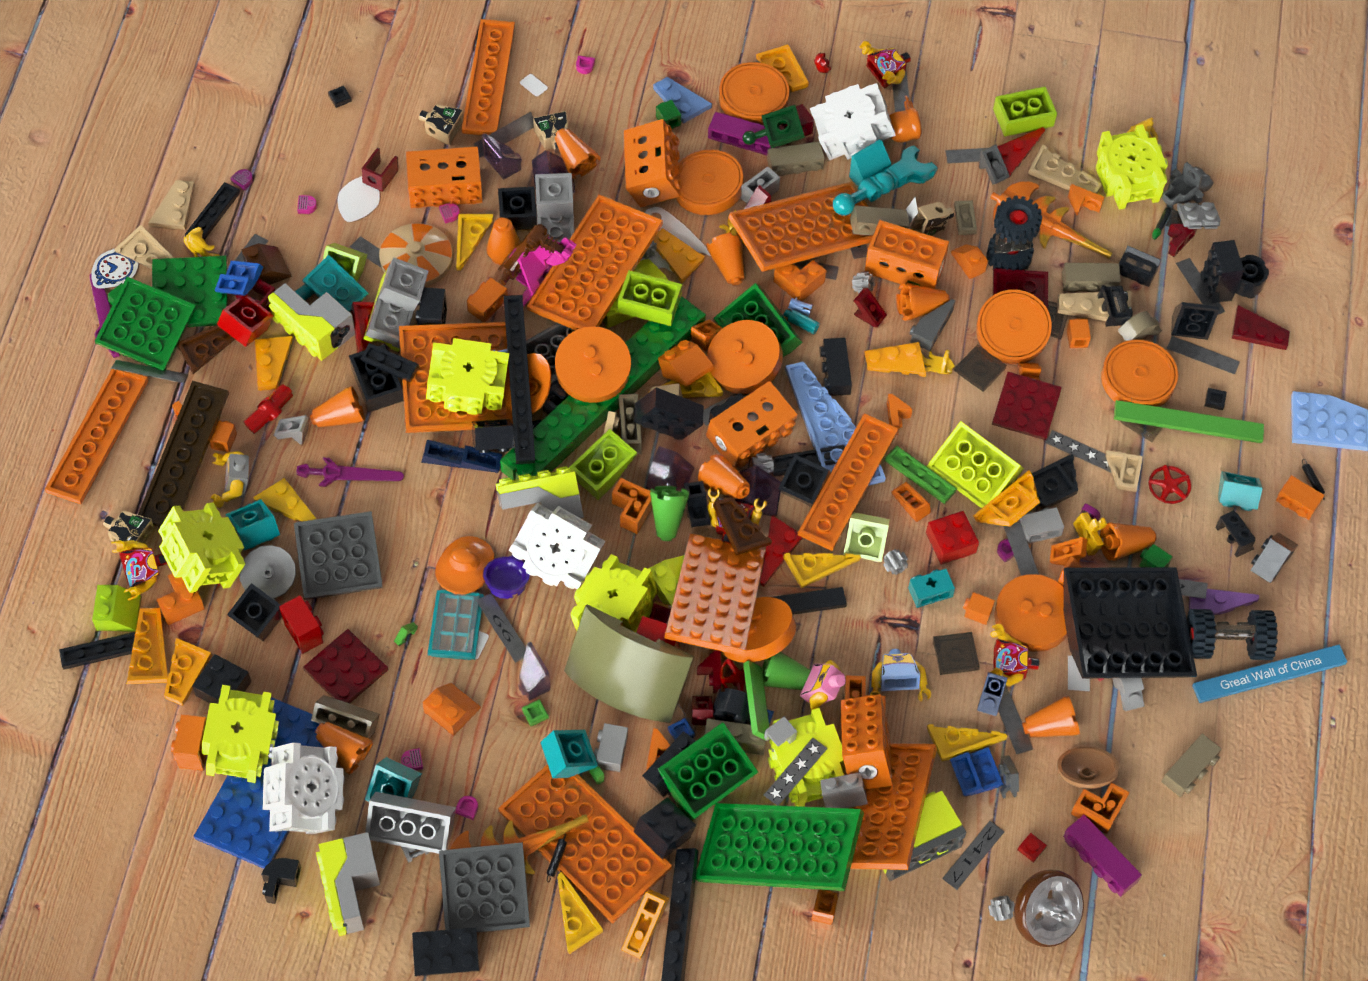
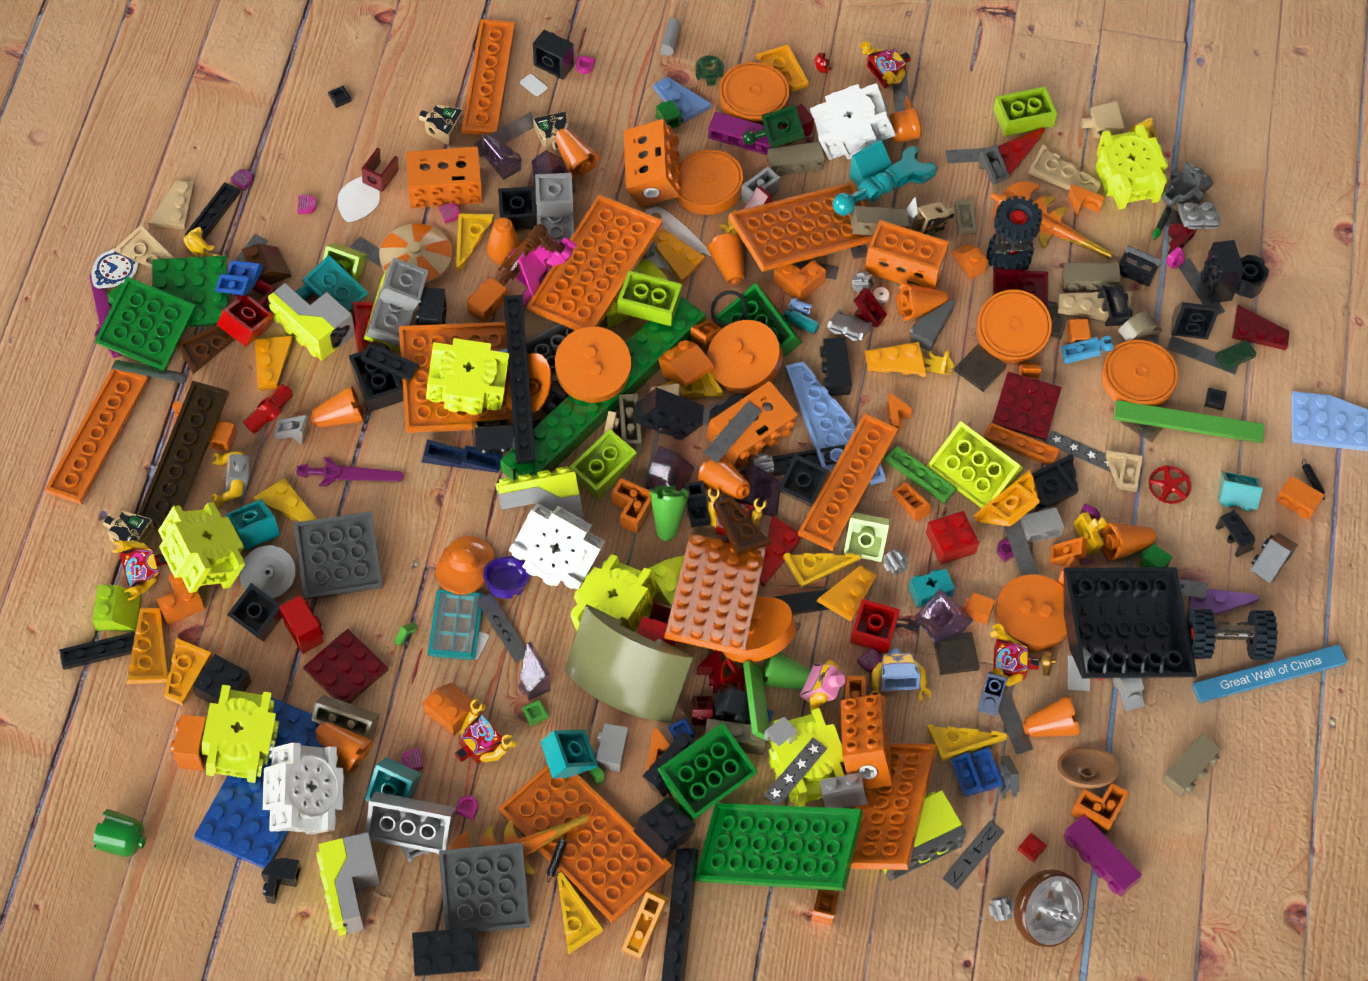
(119, 834): none -> green cylinder
(480, 738): none -> torso
(553, 54): none -> black brick
(670, 37): none -> light grey brick
(710, 75): none -> clear green piece
(723, 294): none -> black tyre
(732, 432): none -> flat silver sticker
(847, 594): none -> light orange wing
(850, 326): none -> light grey plate
(869, 660): none -> magenta tile
(874, 626): none -> red brick
(881, 294): none -> white piece
(943, 617): none -> clear purple slope
(1021, 444): none -> orange tile
(1047, 662): none -> pearl gold piece
(1086, 349): none -> dark azure plate
(1104, 118): none -> tan torso
(1175, 258): none -> dark pink tile
(1235, 355): none -> clear green plate

